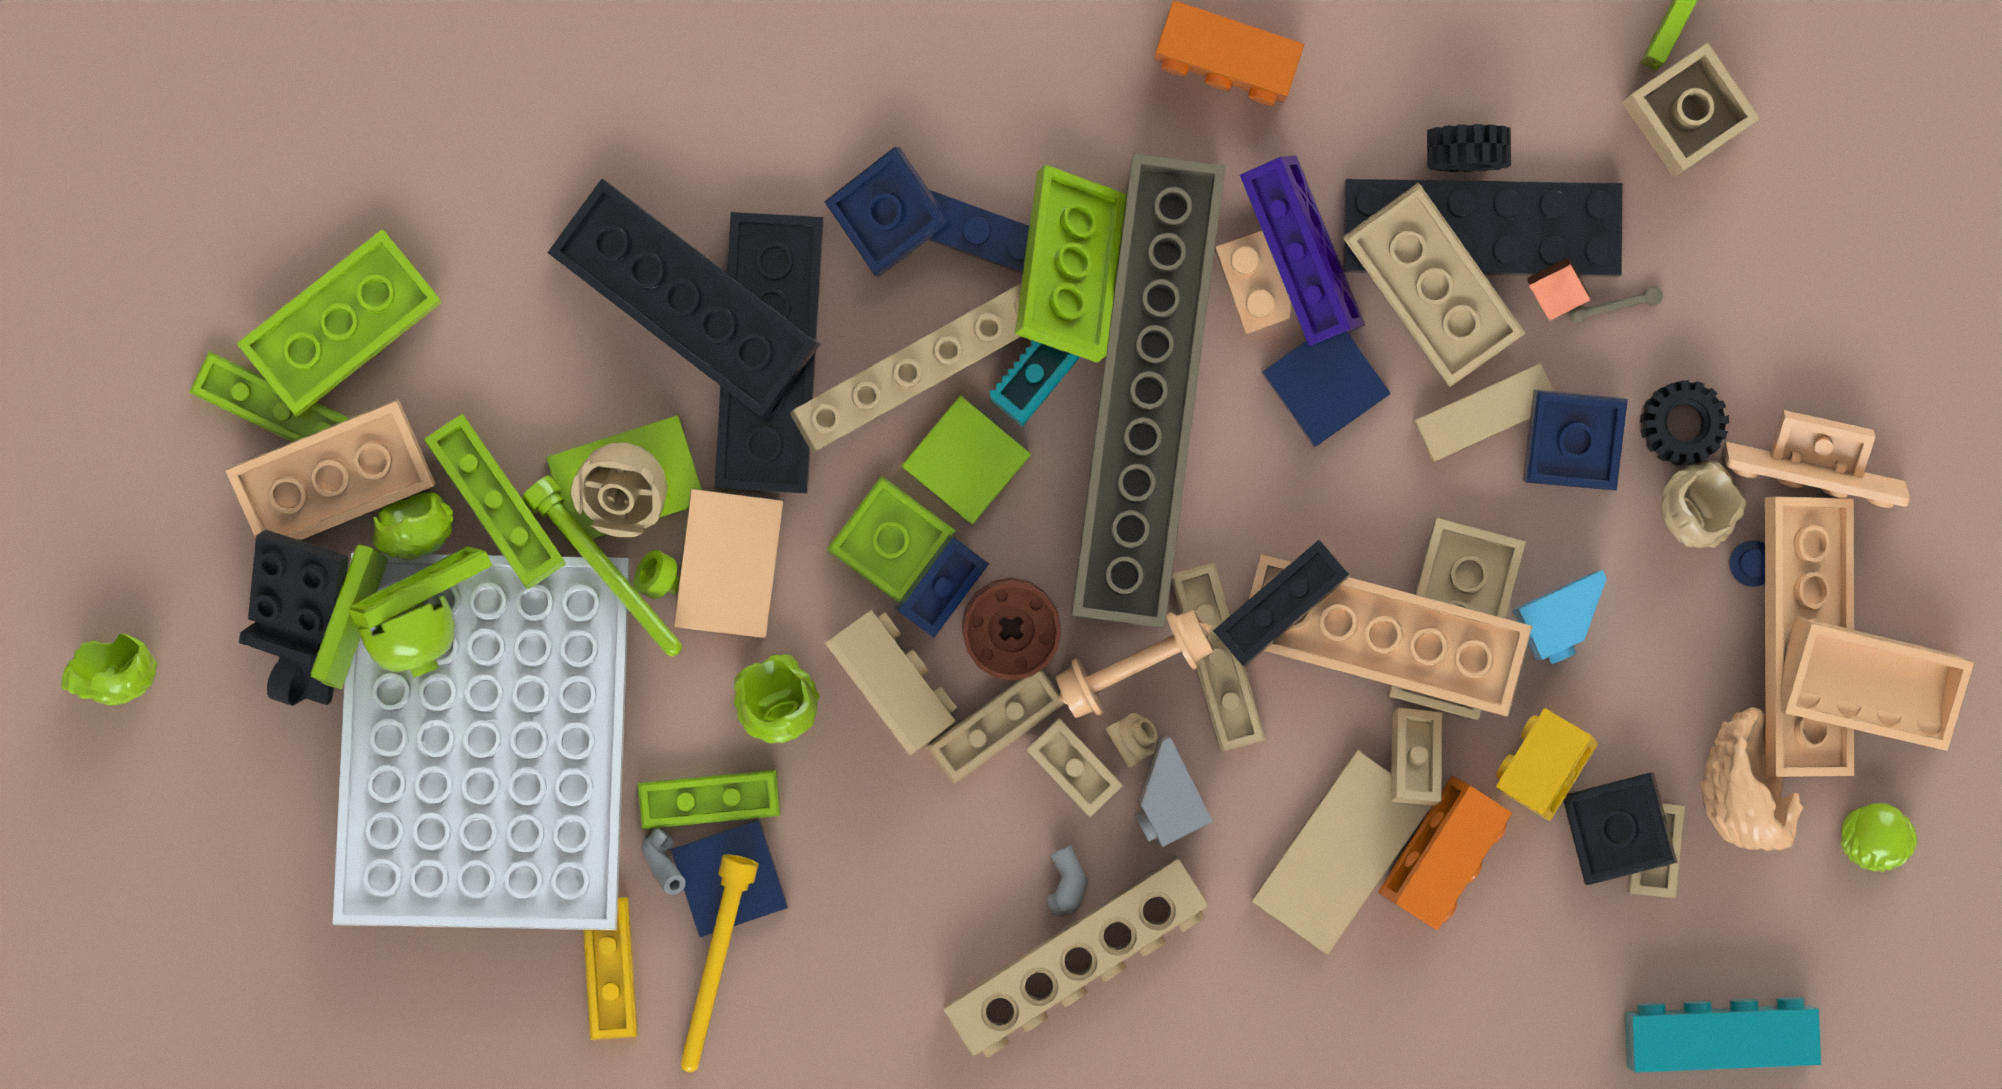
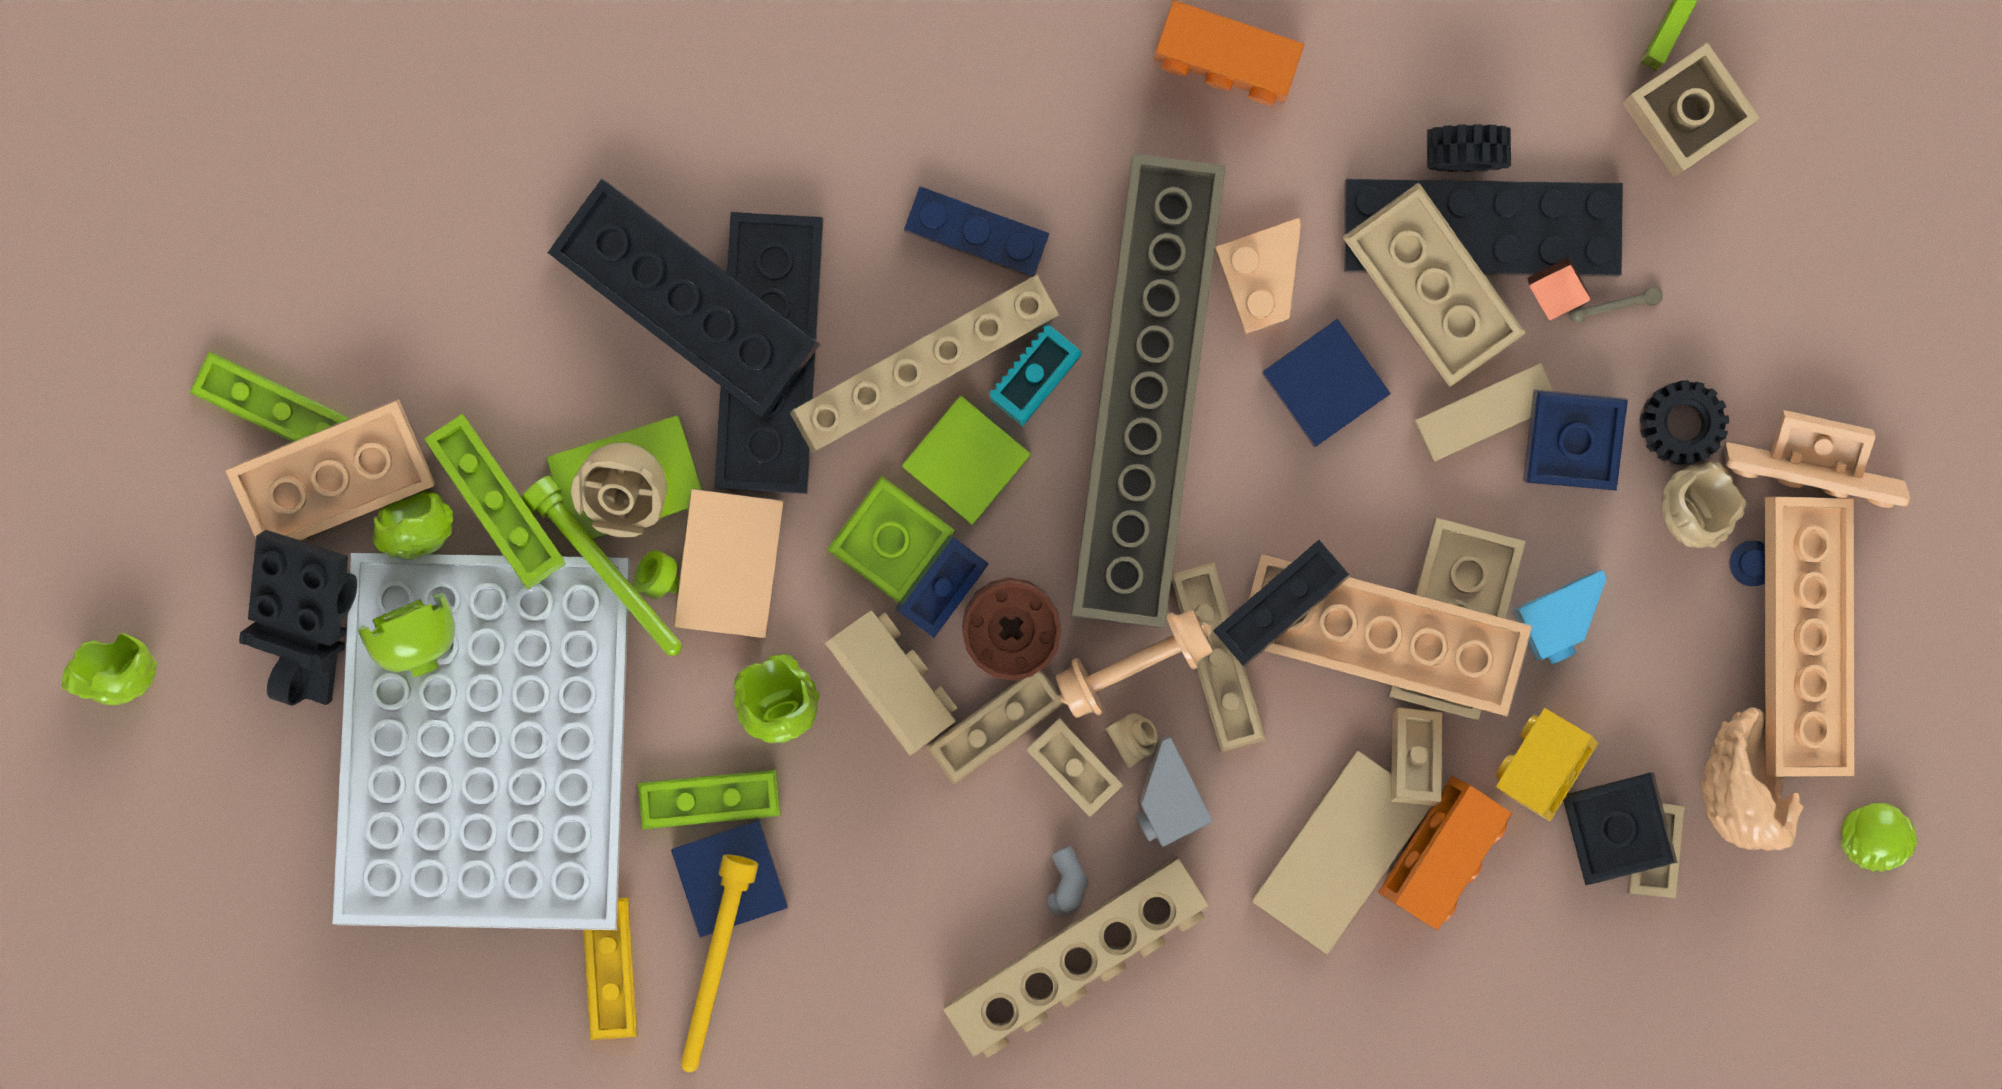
(339, 323): lime plate -> none
(341, 633): lime tile -> none
(419, 587): lime tile -> none
(659, 862): light grey arm -> none
(887, 211): dark blue tile -> none
(1071, 264): lime plate -> none
(1302, 249): dark purple fence -> none
(1722, 1036): teal brick -> none
(1873, 683): light nougat slope -> none

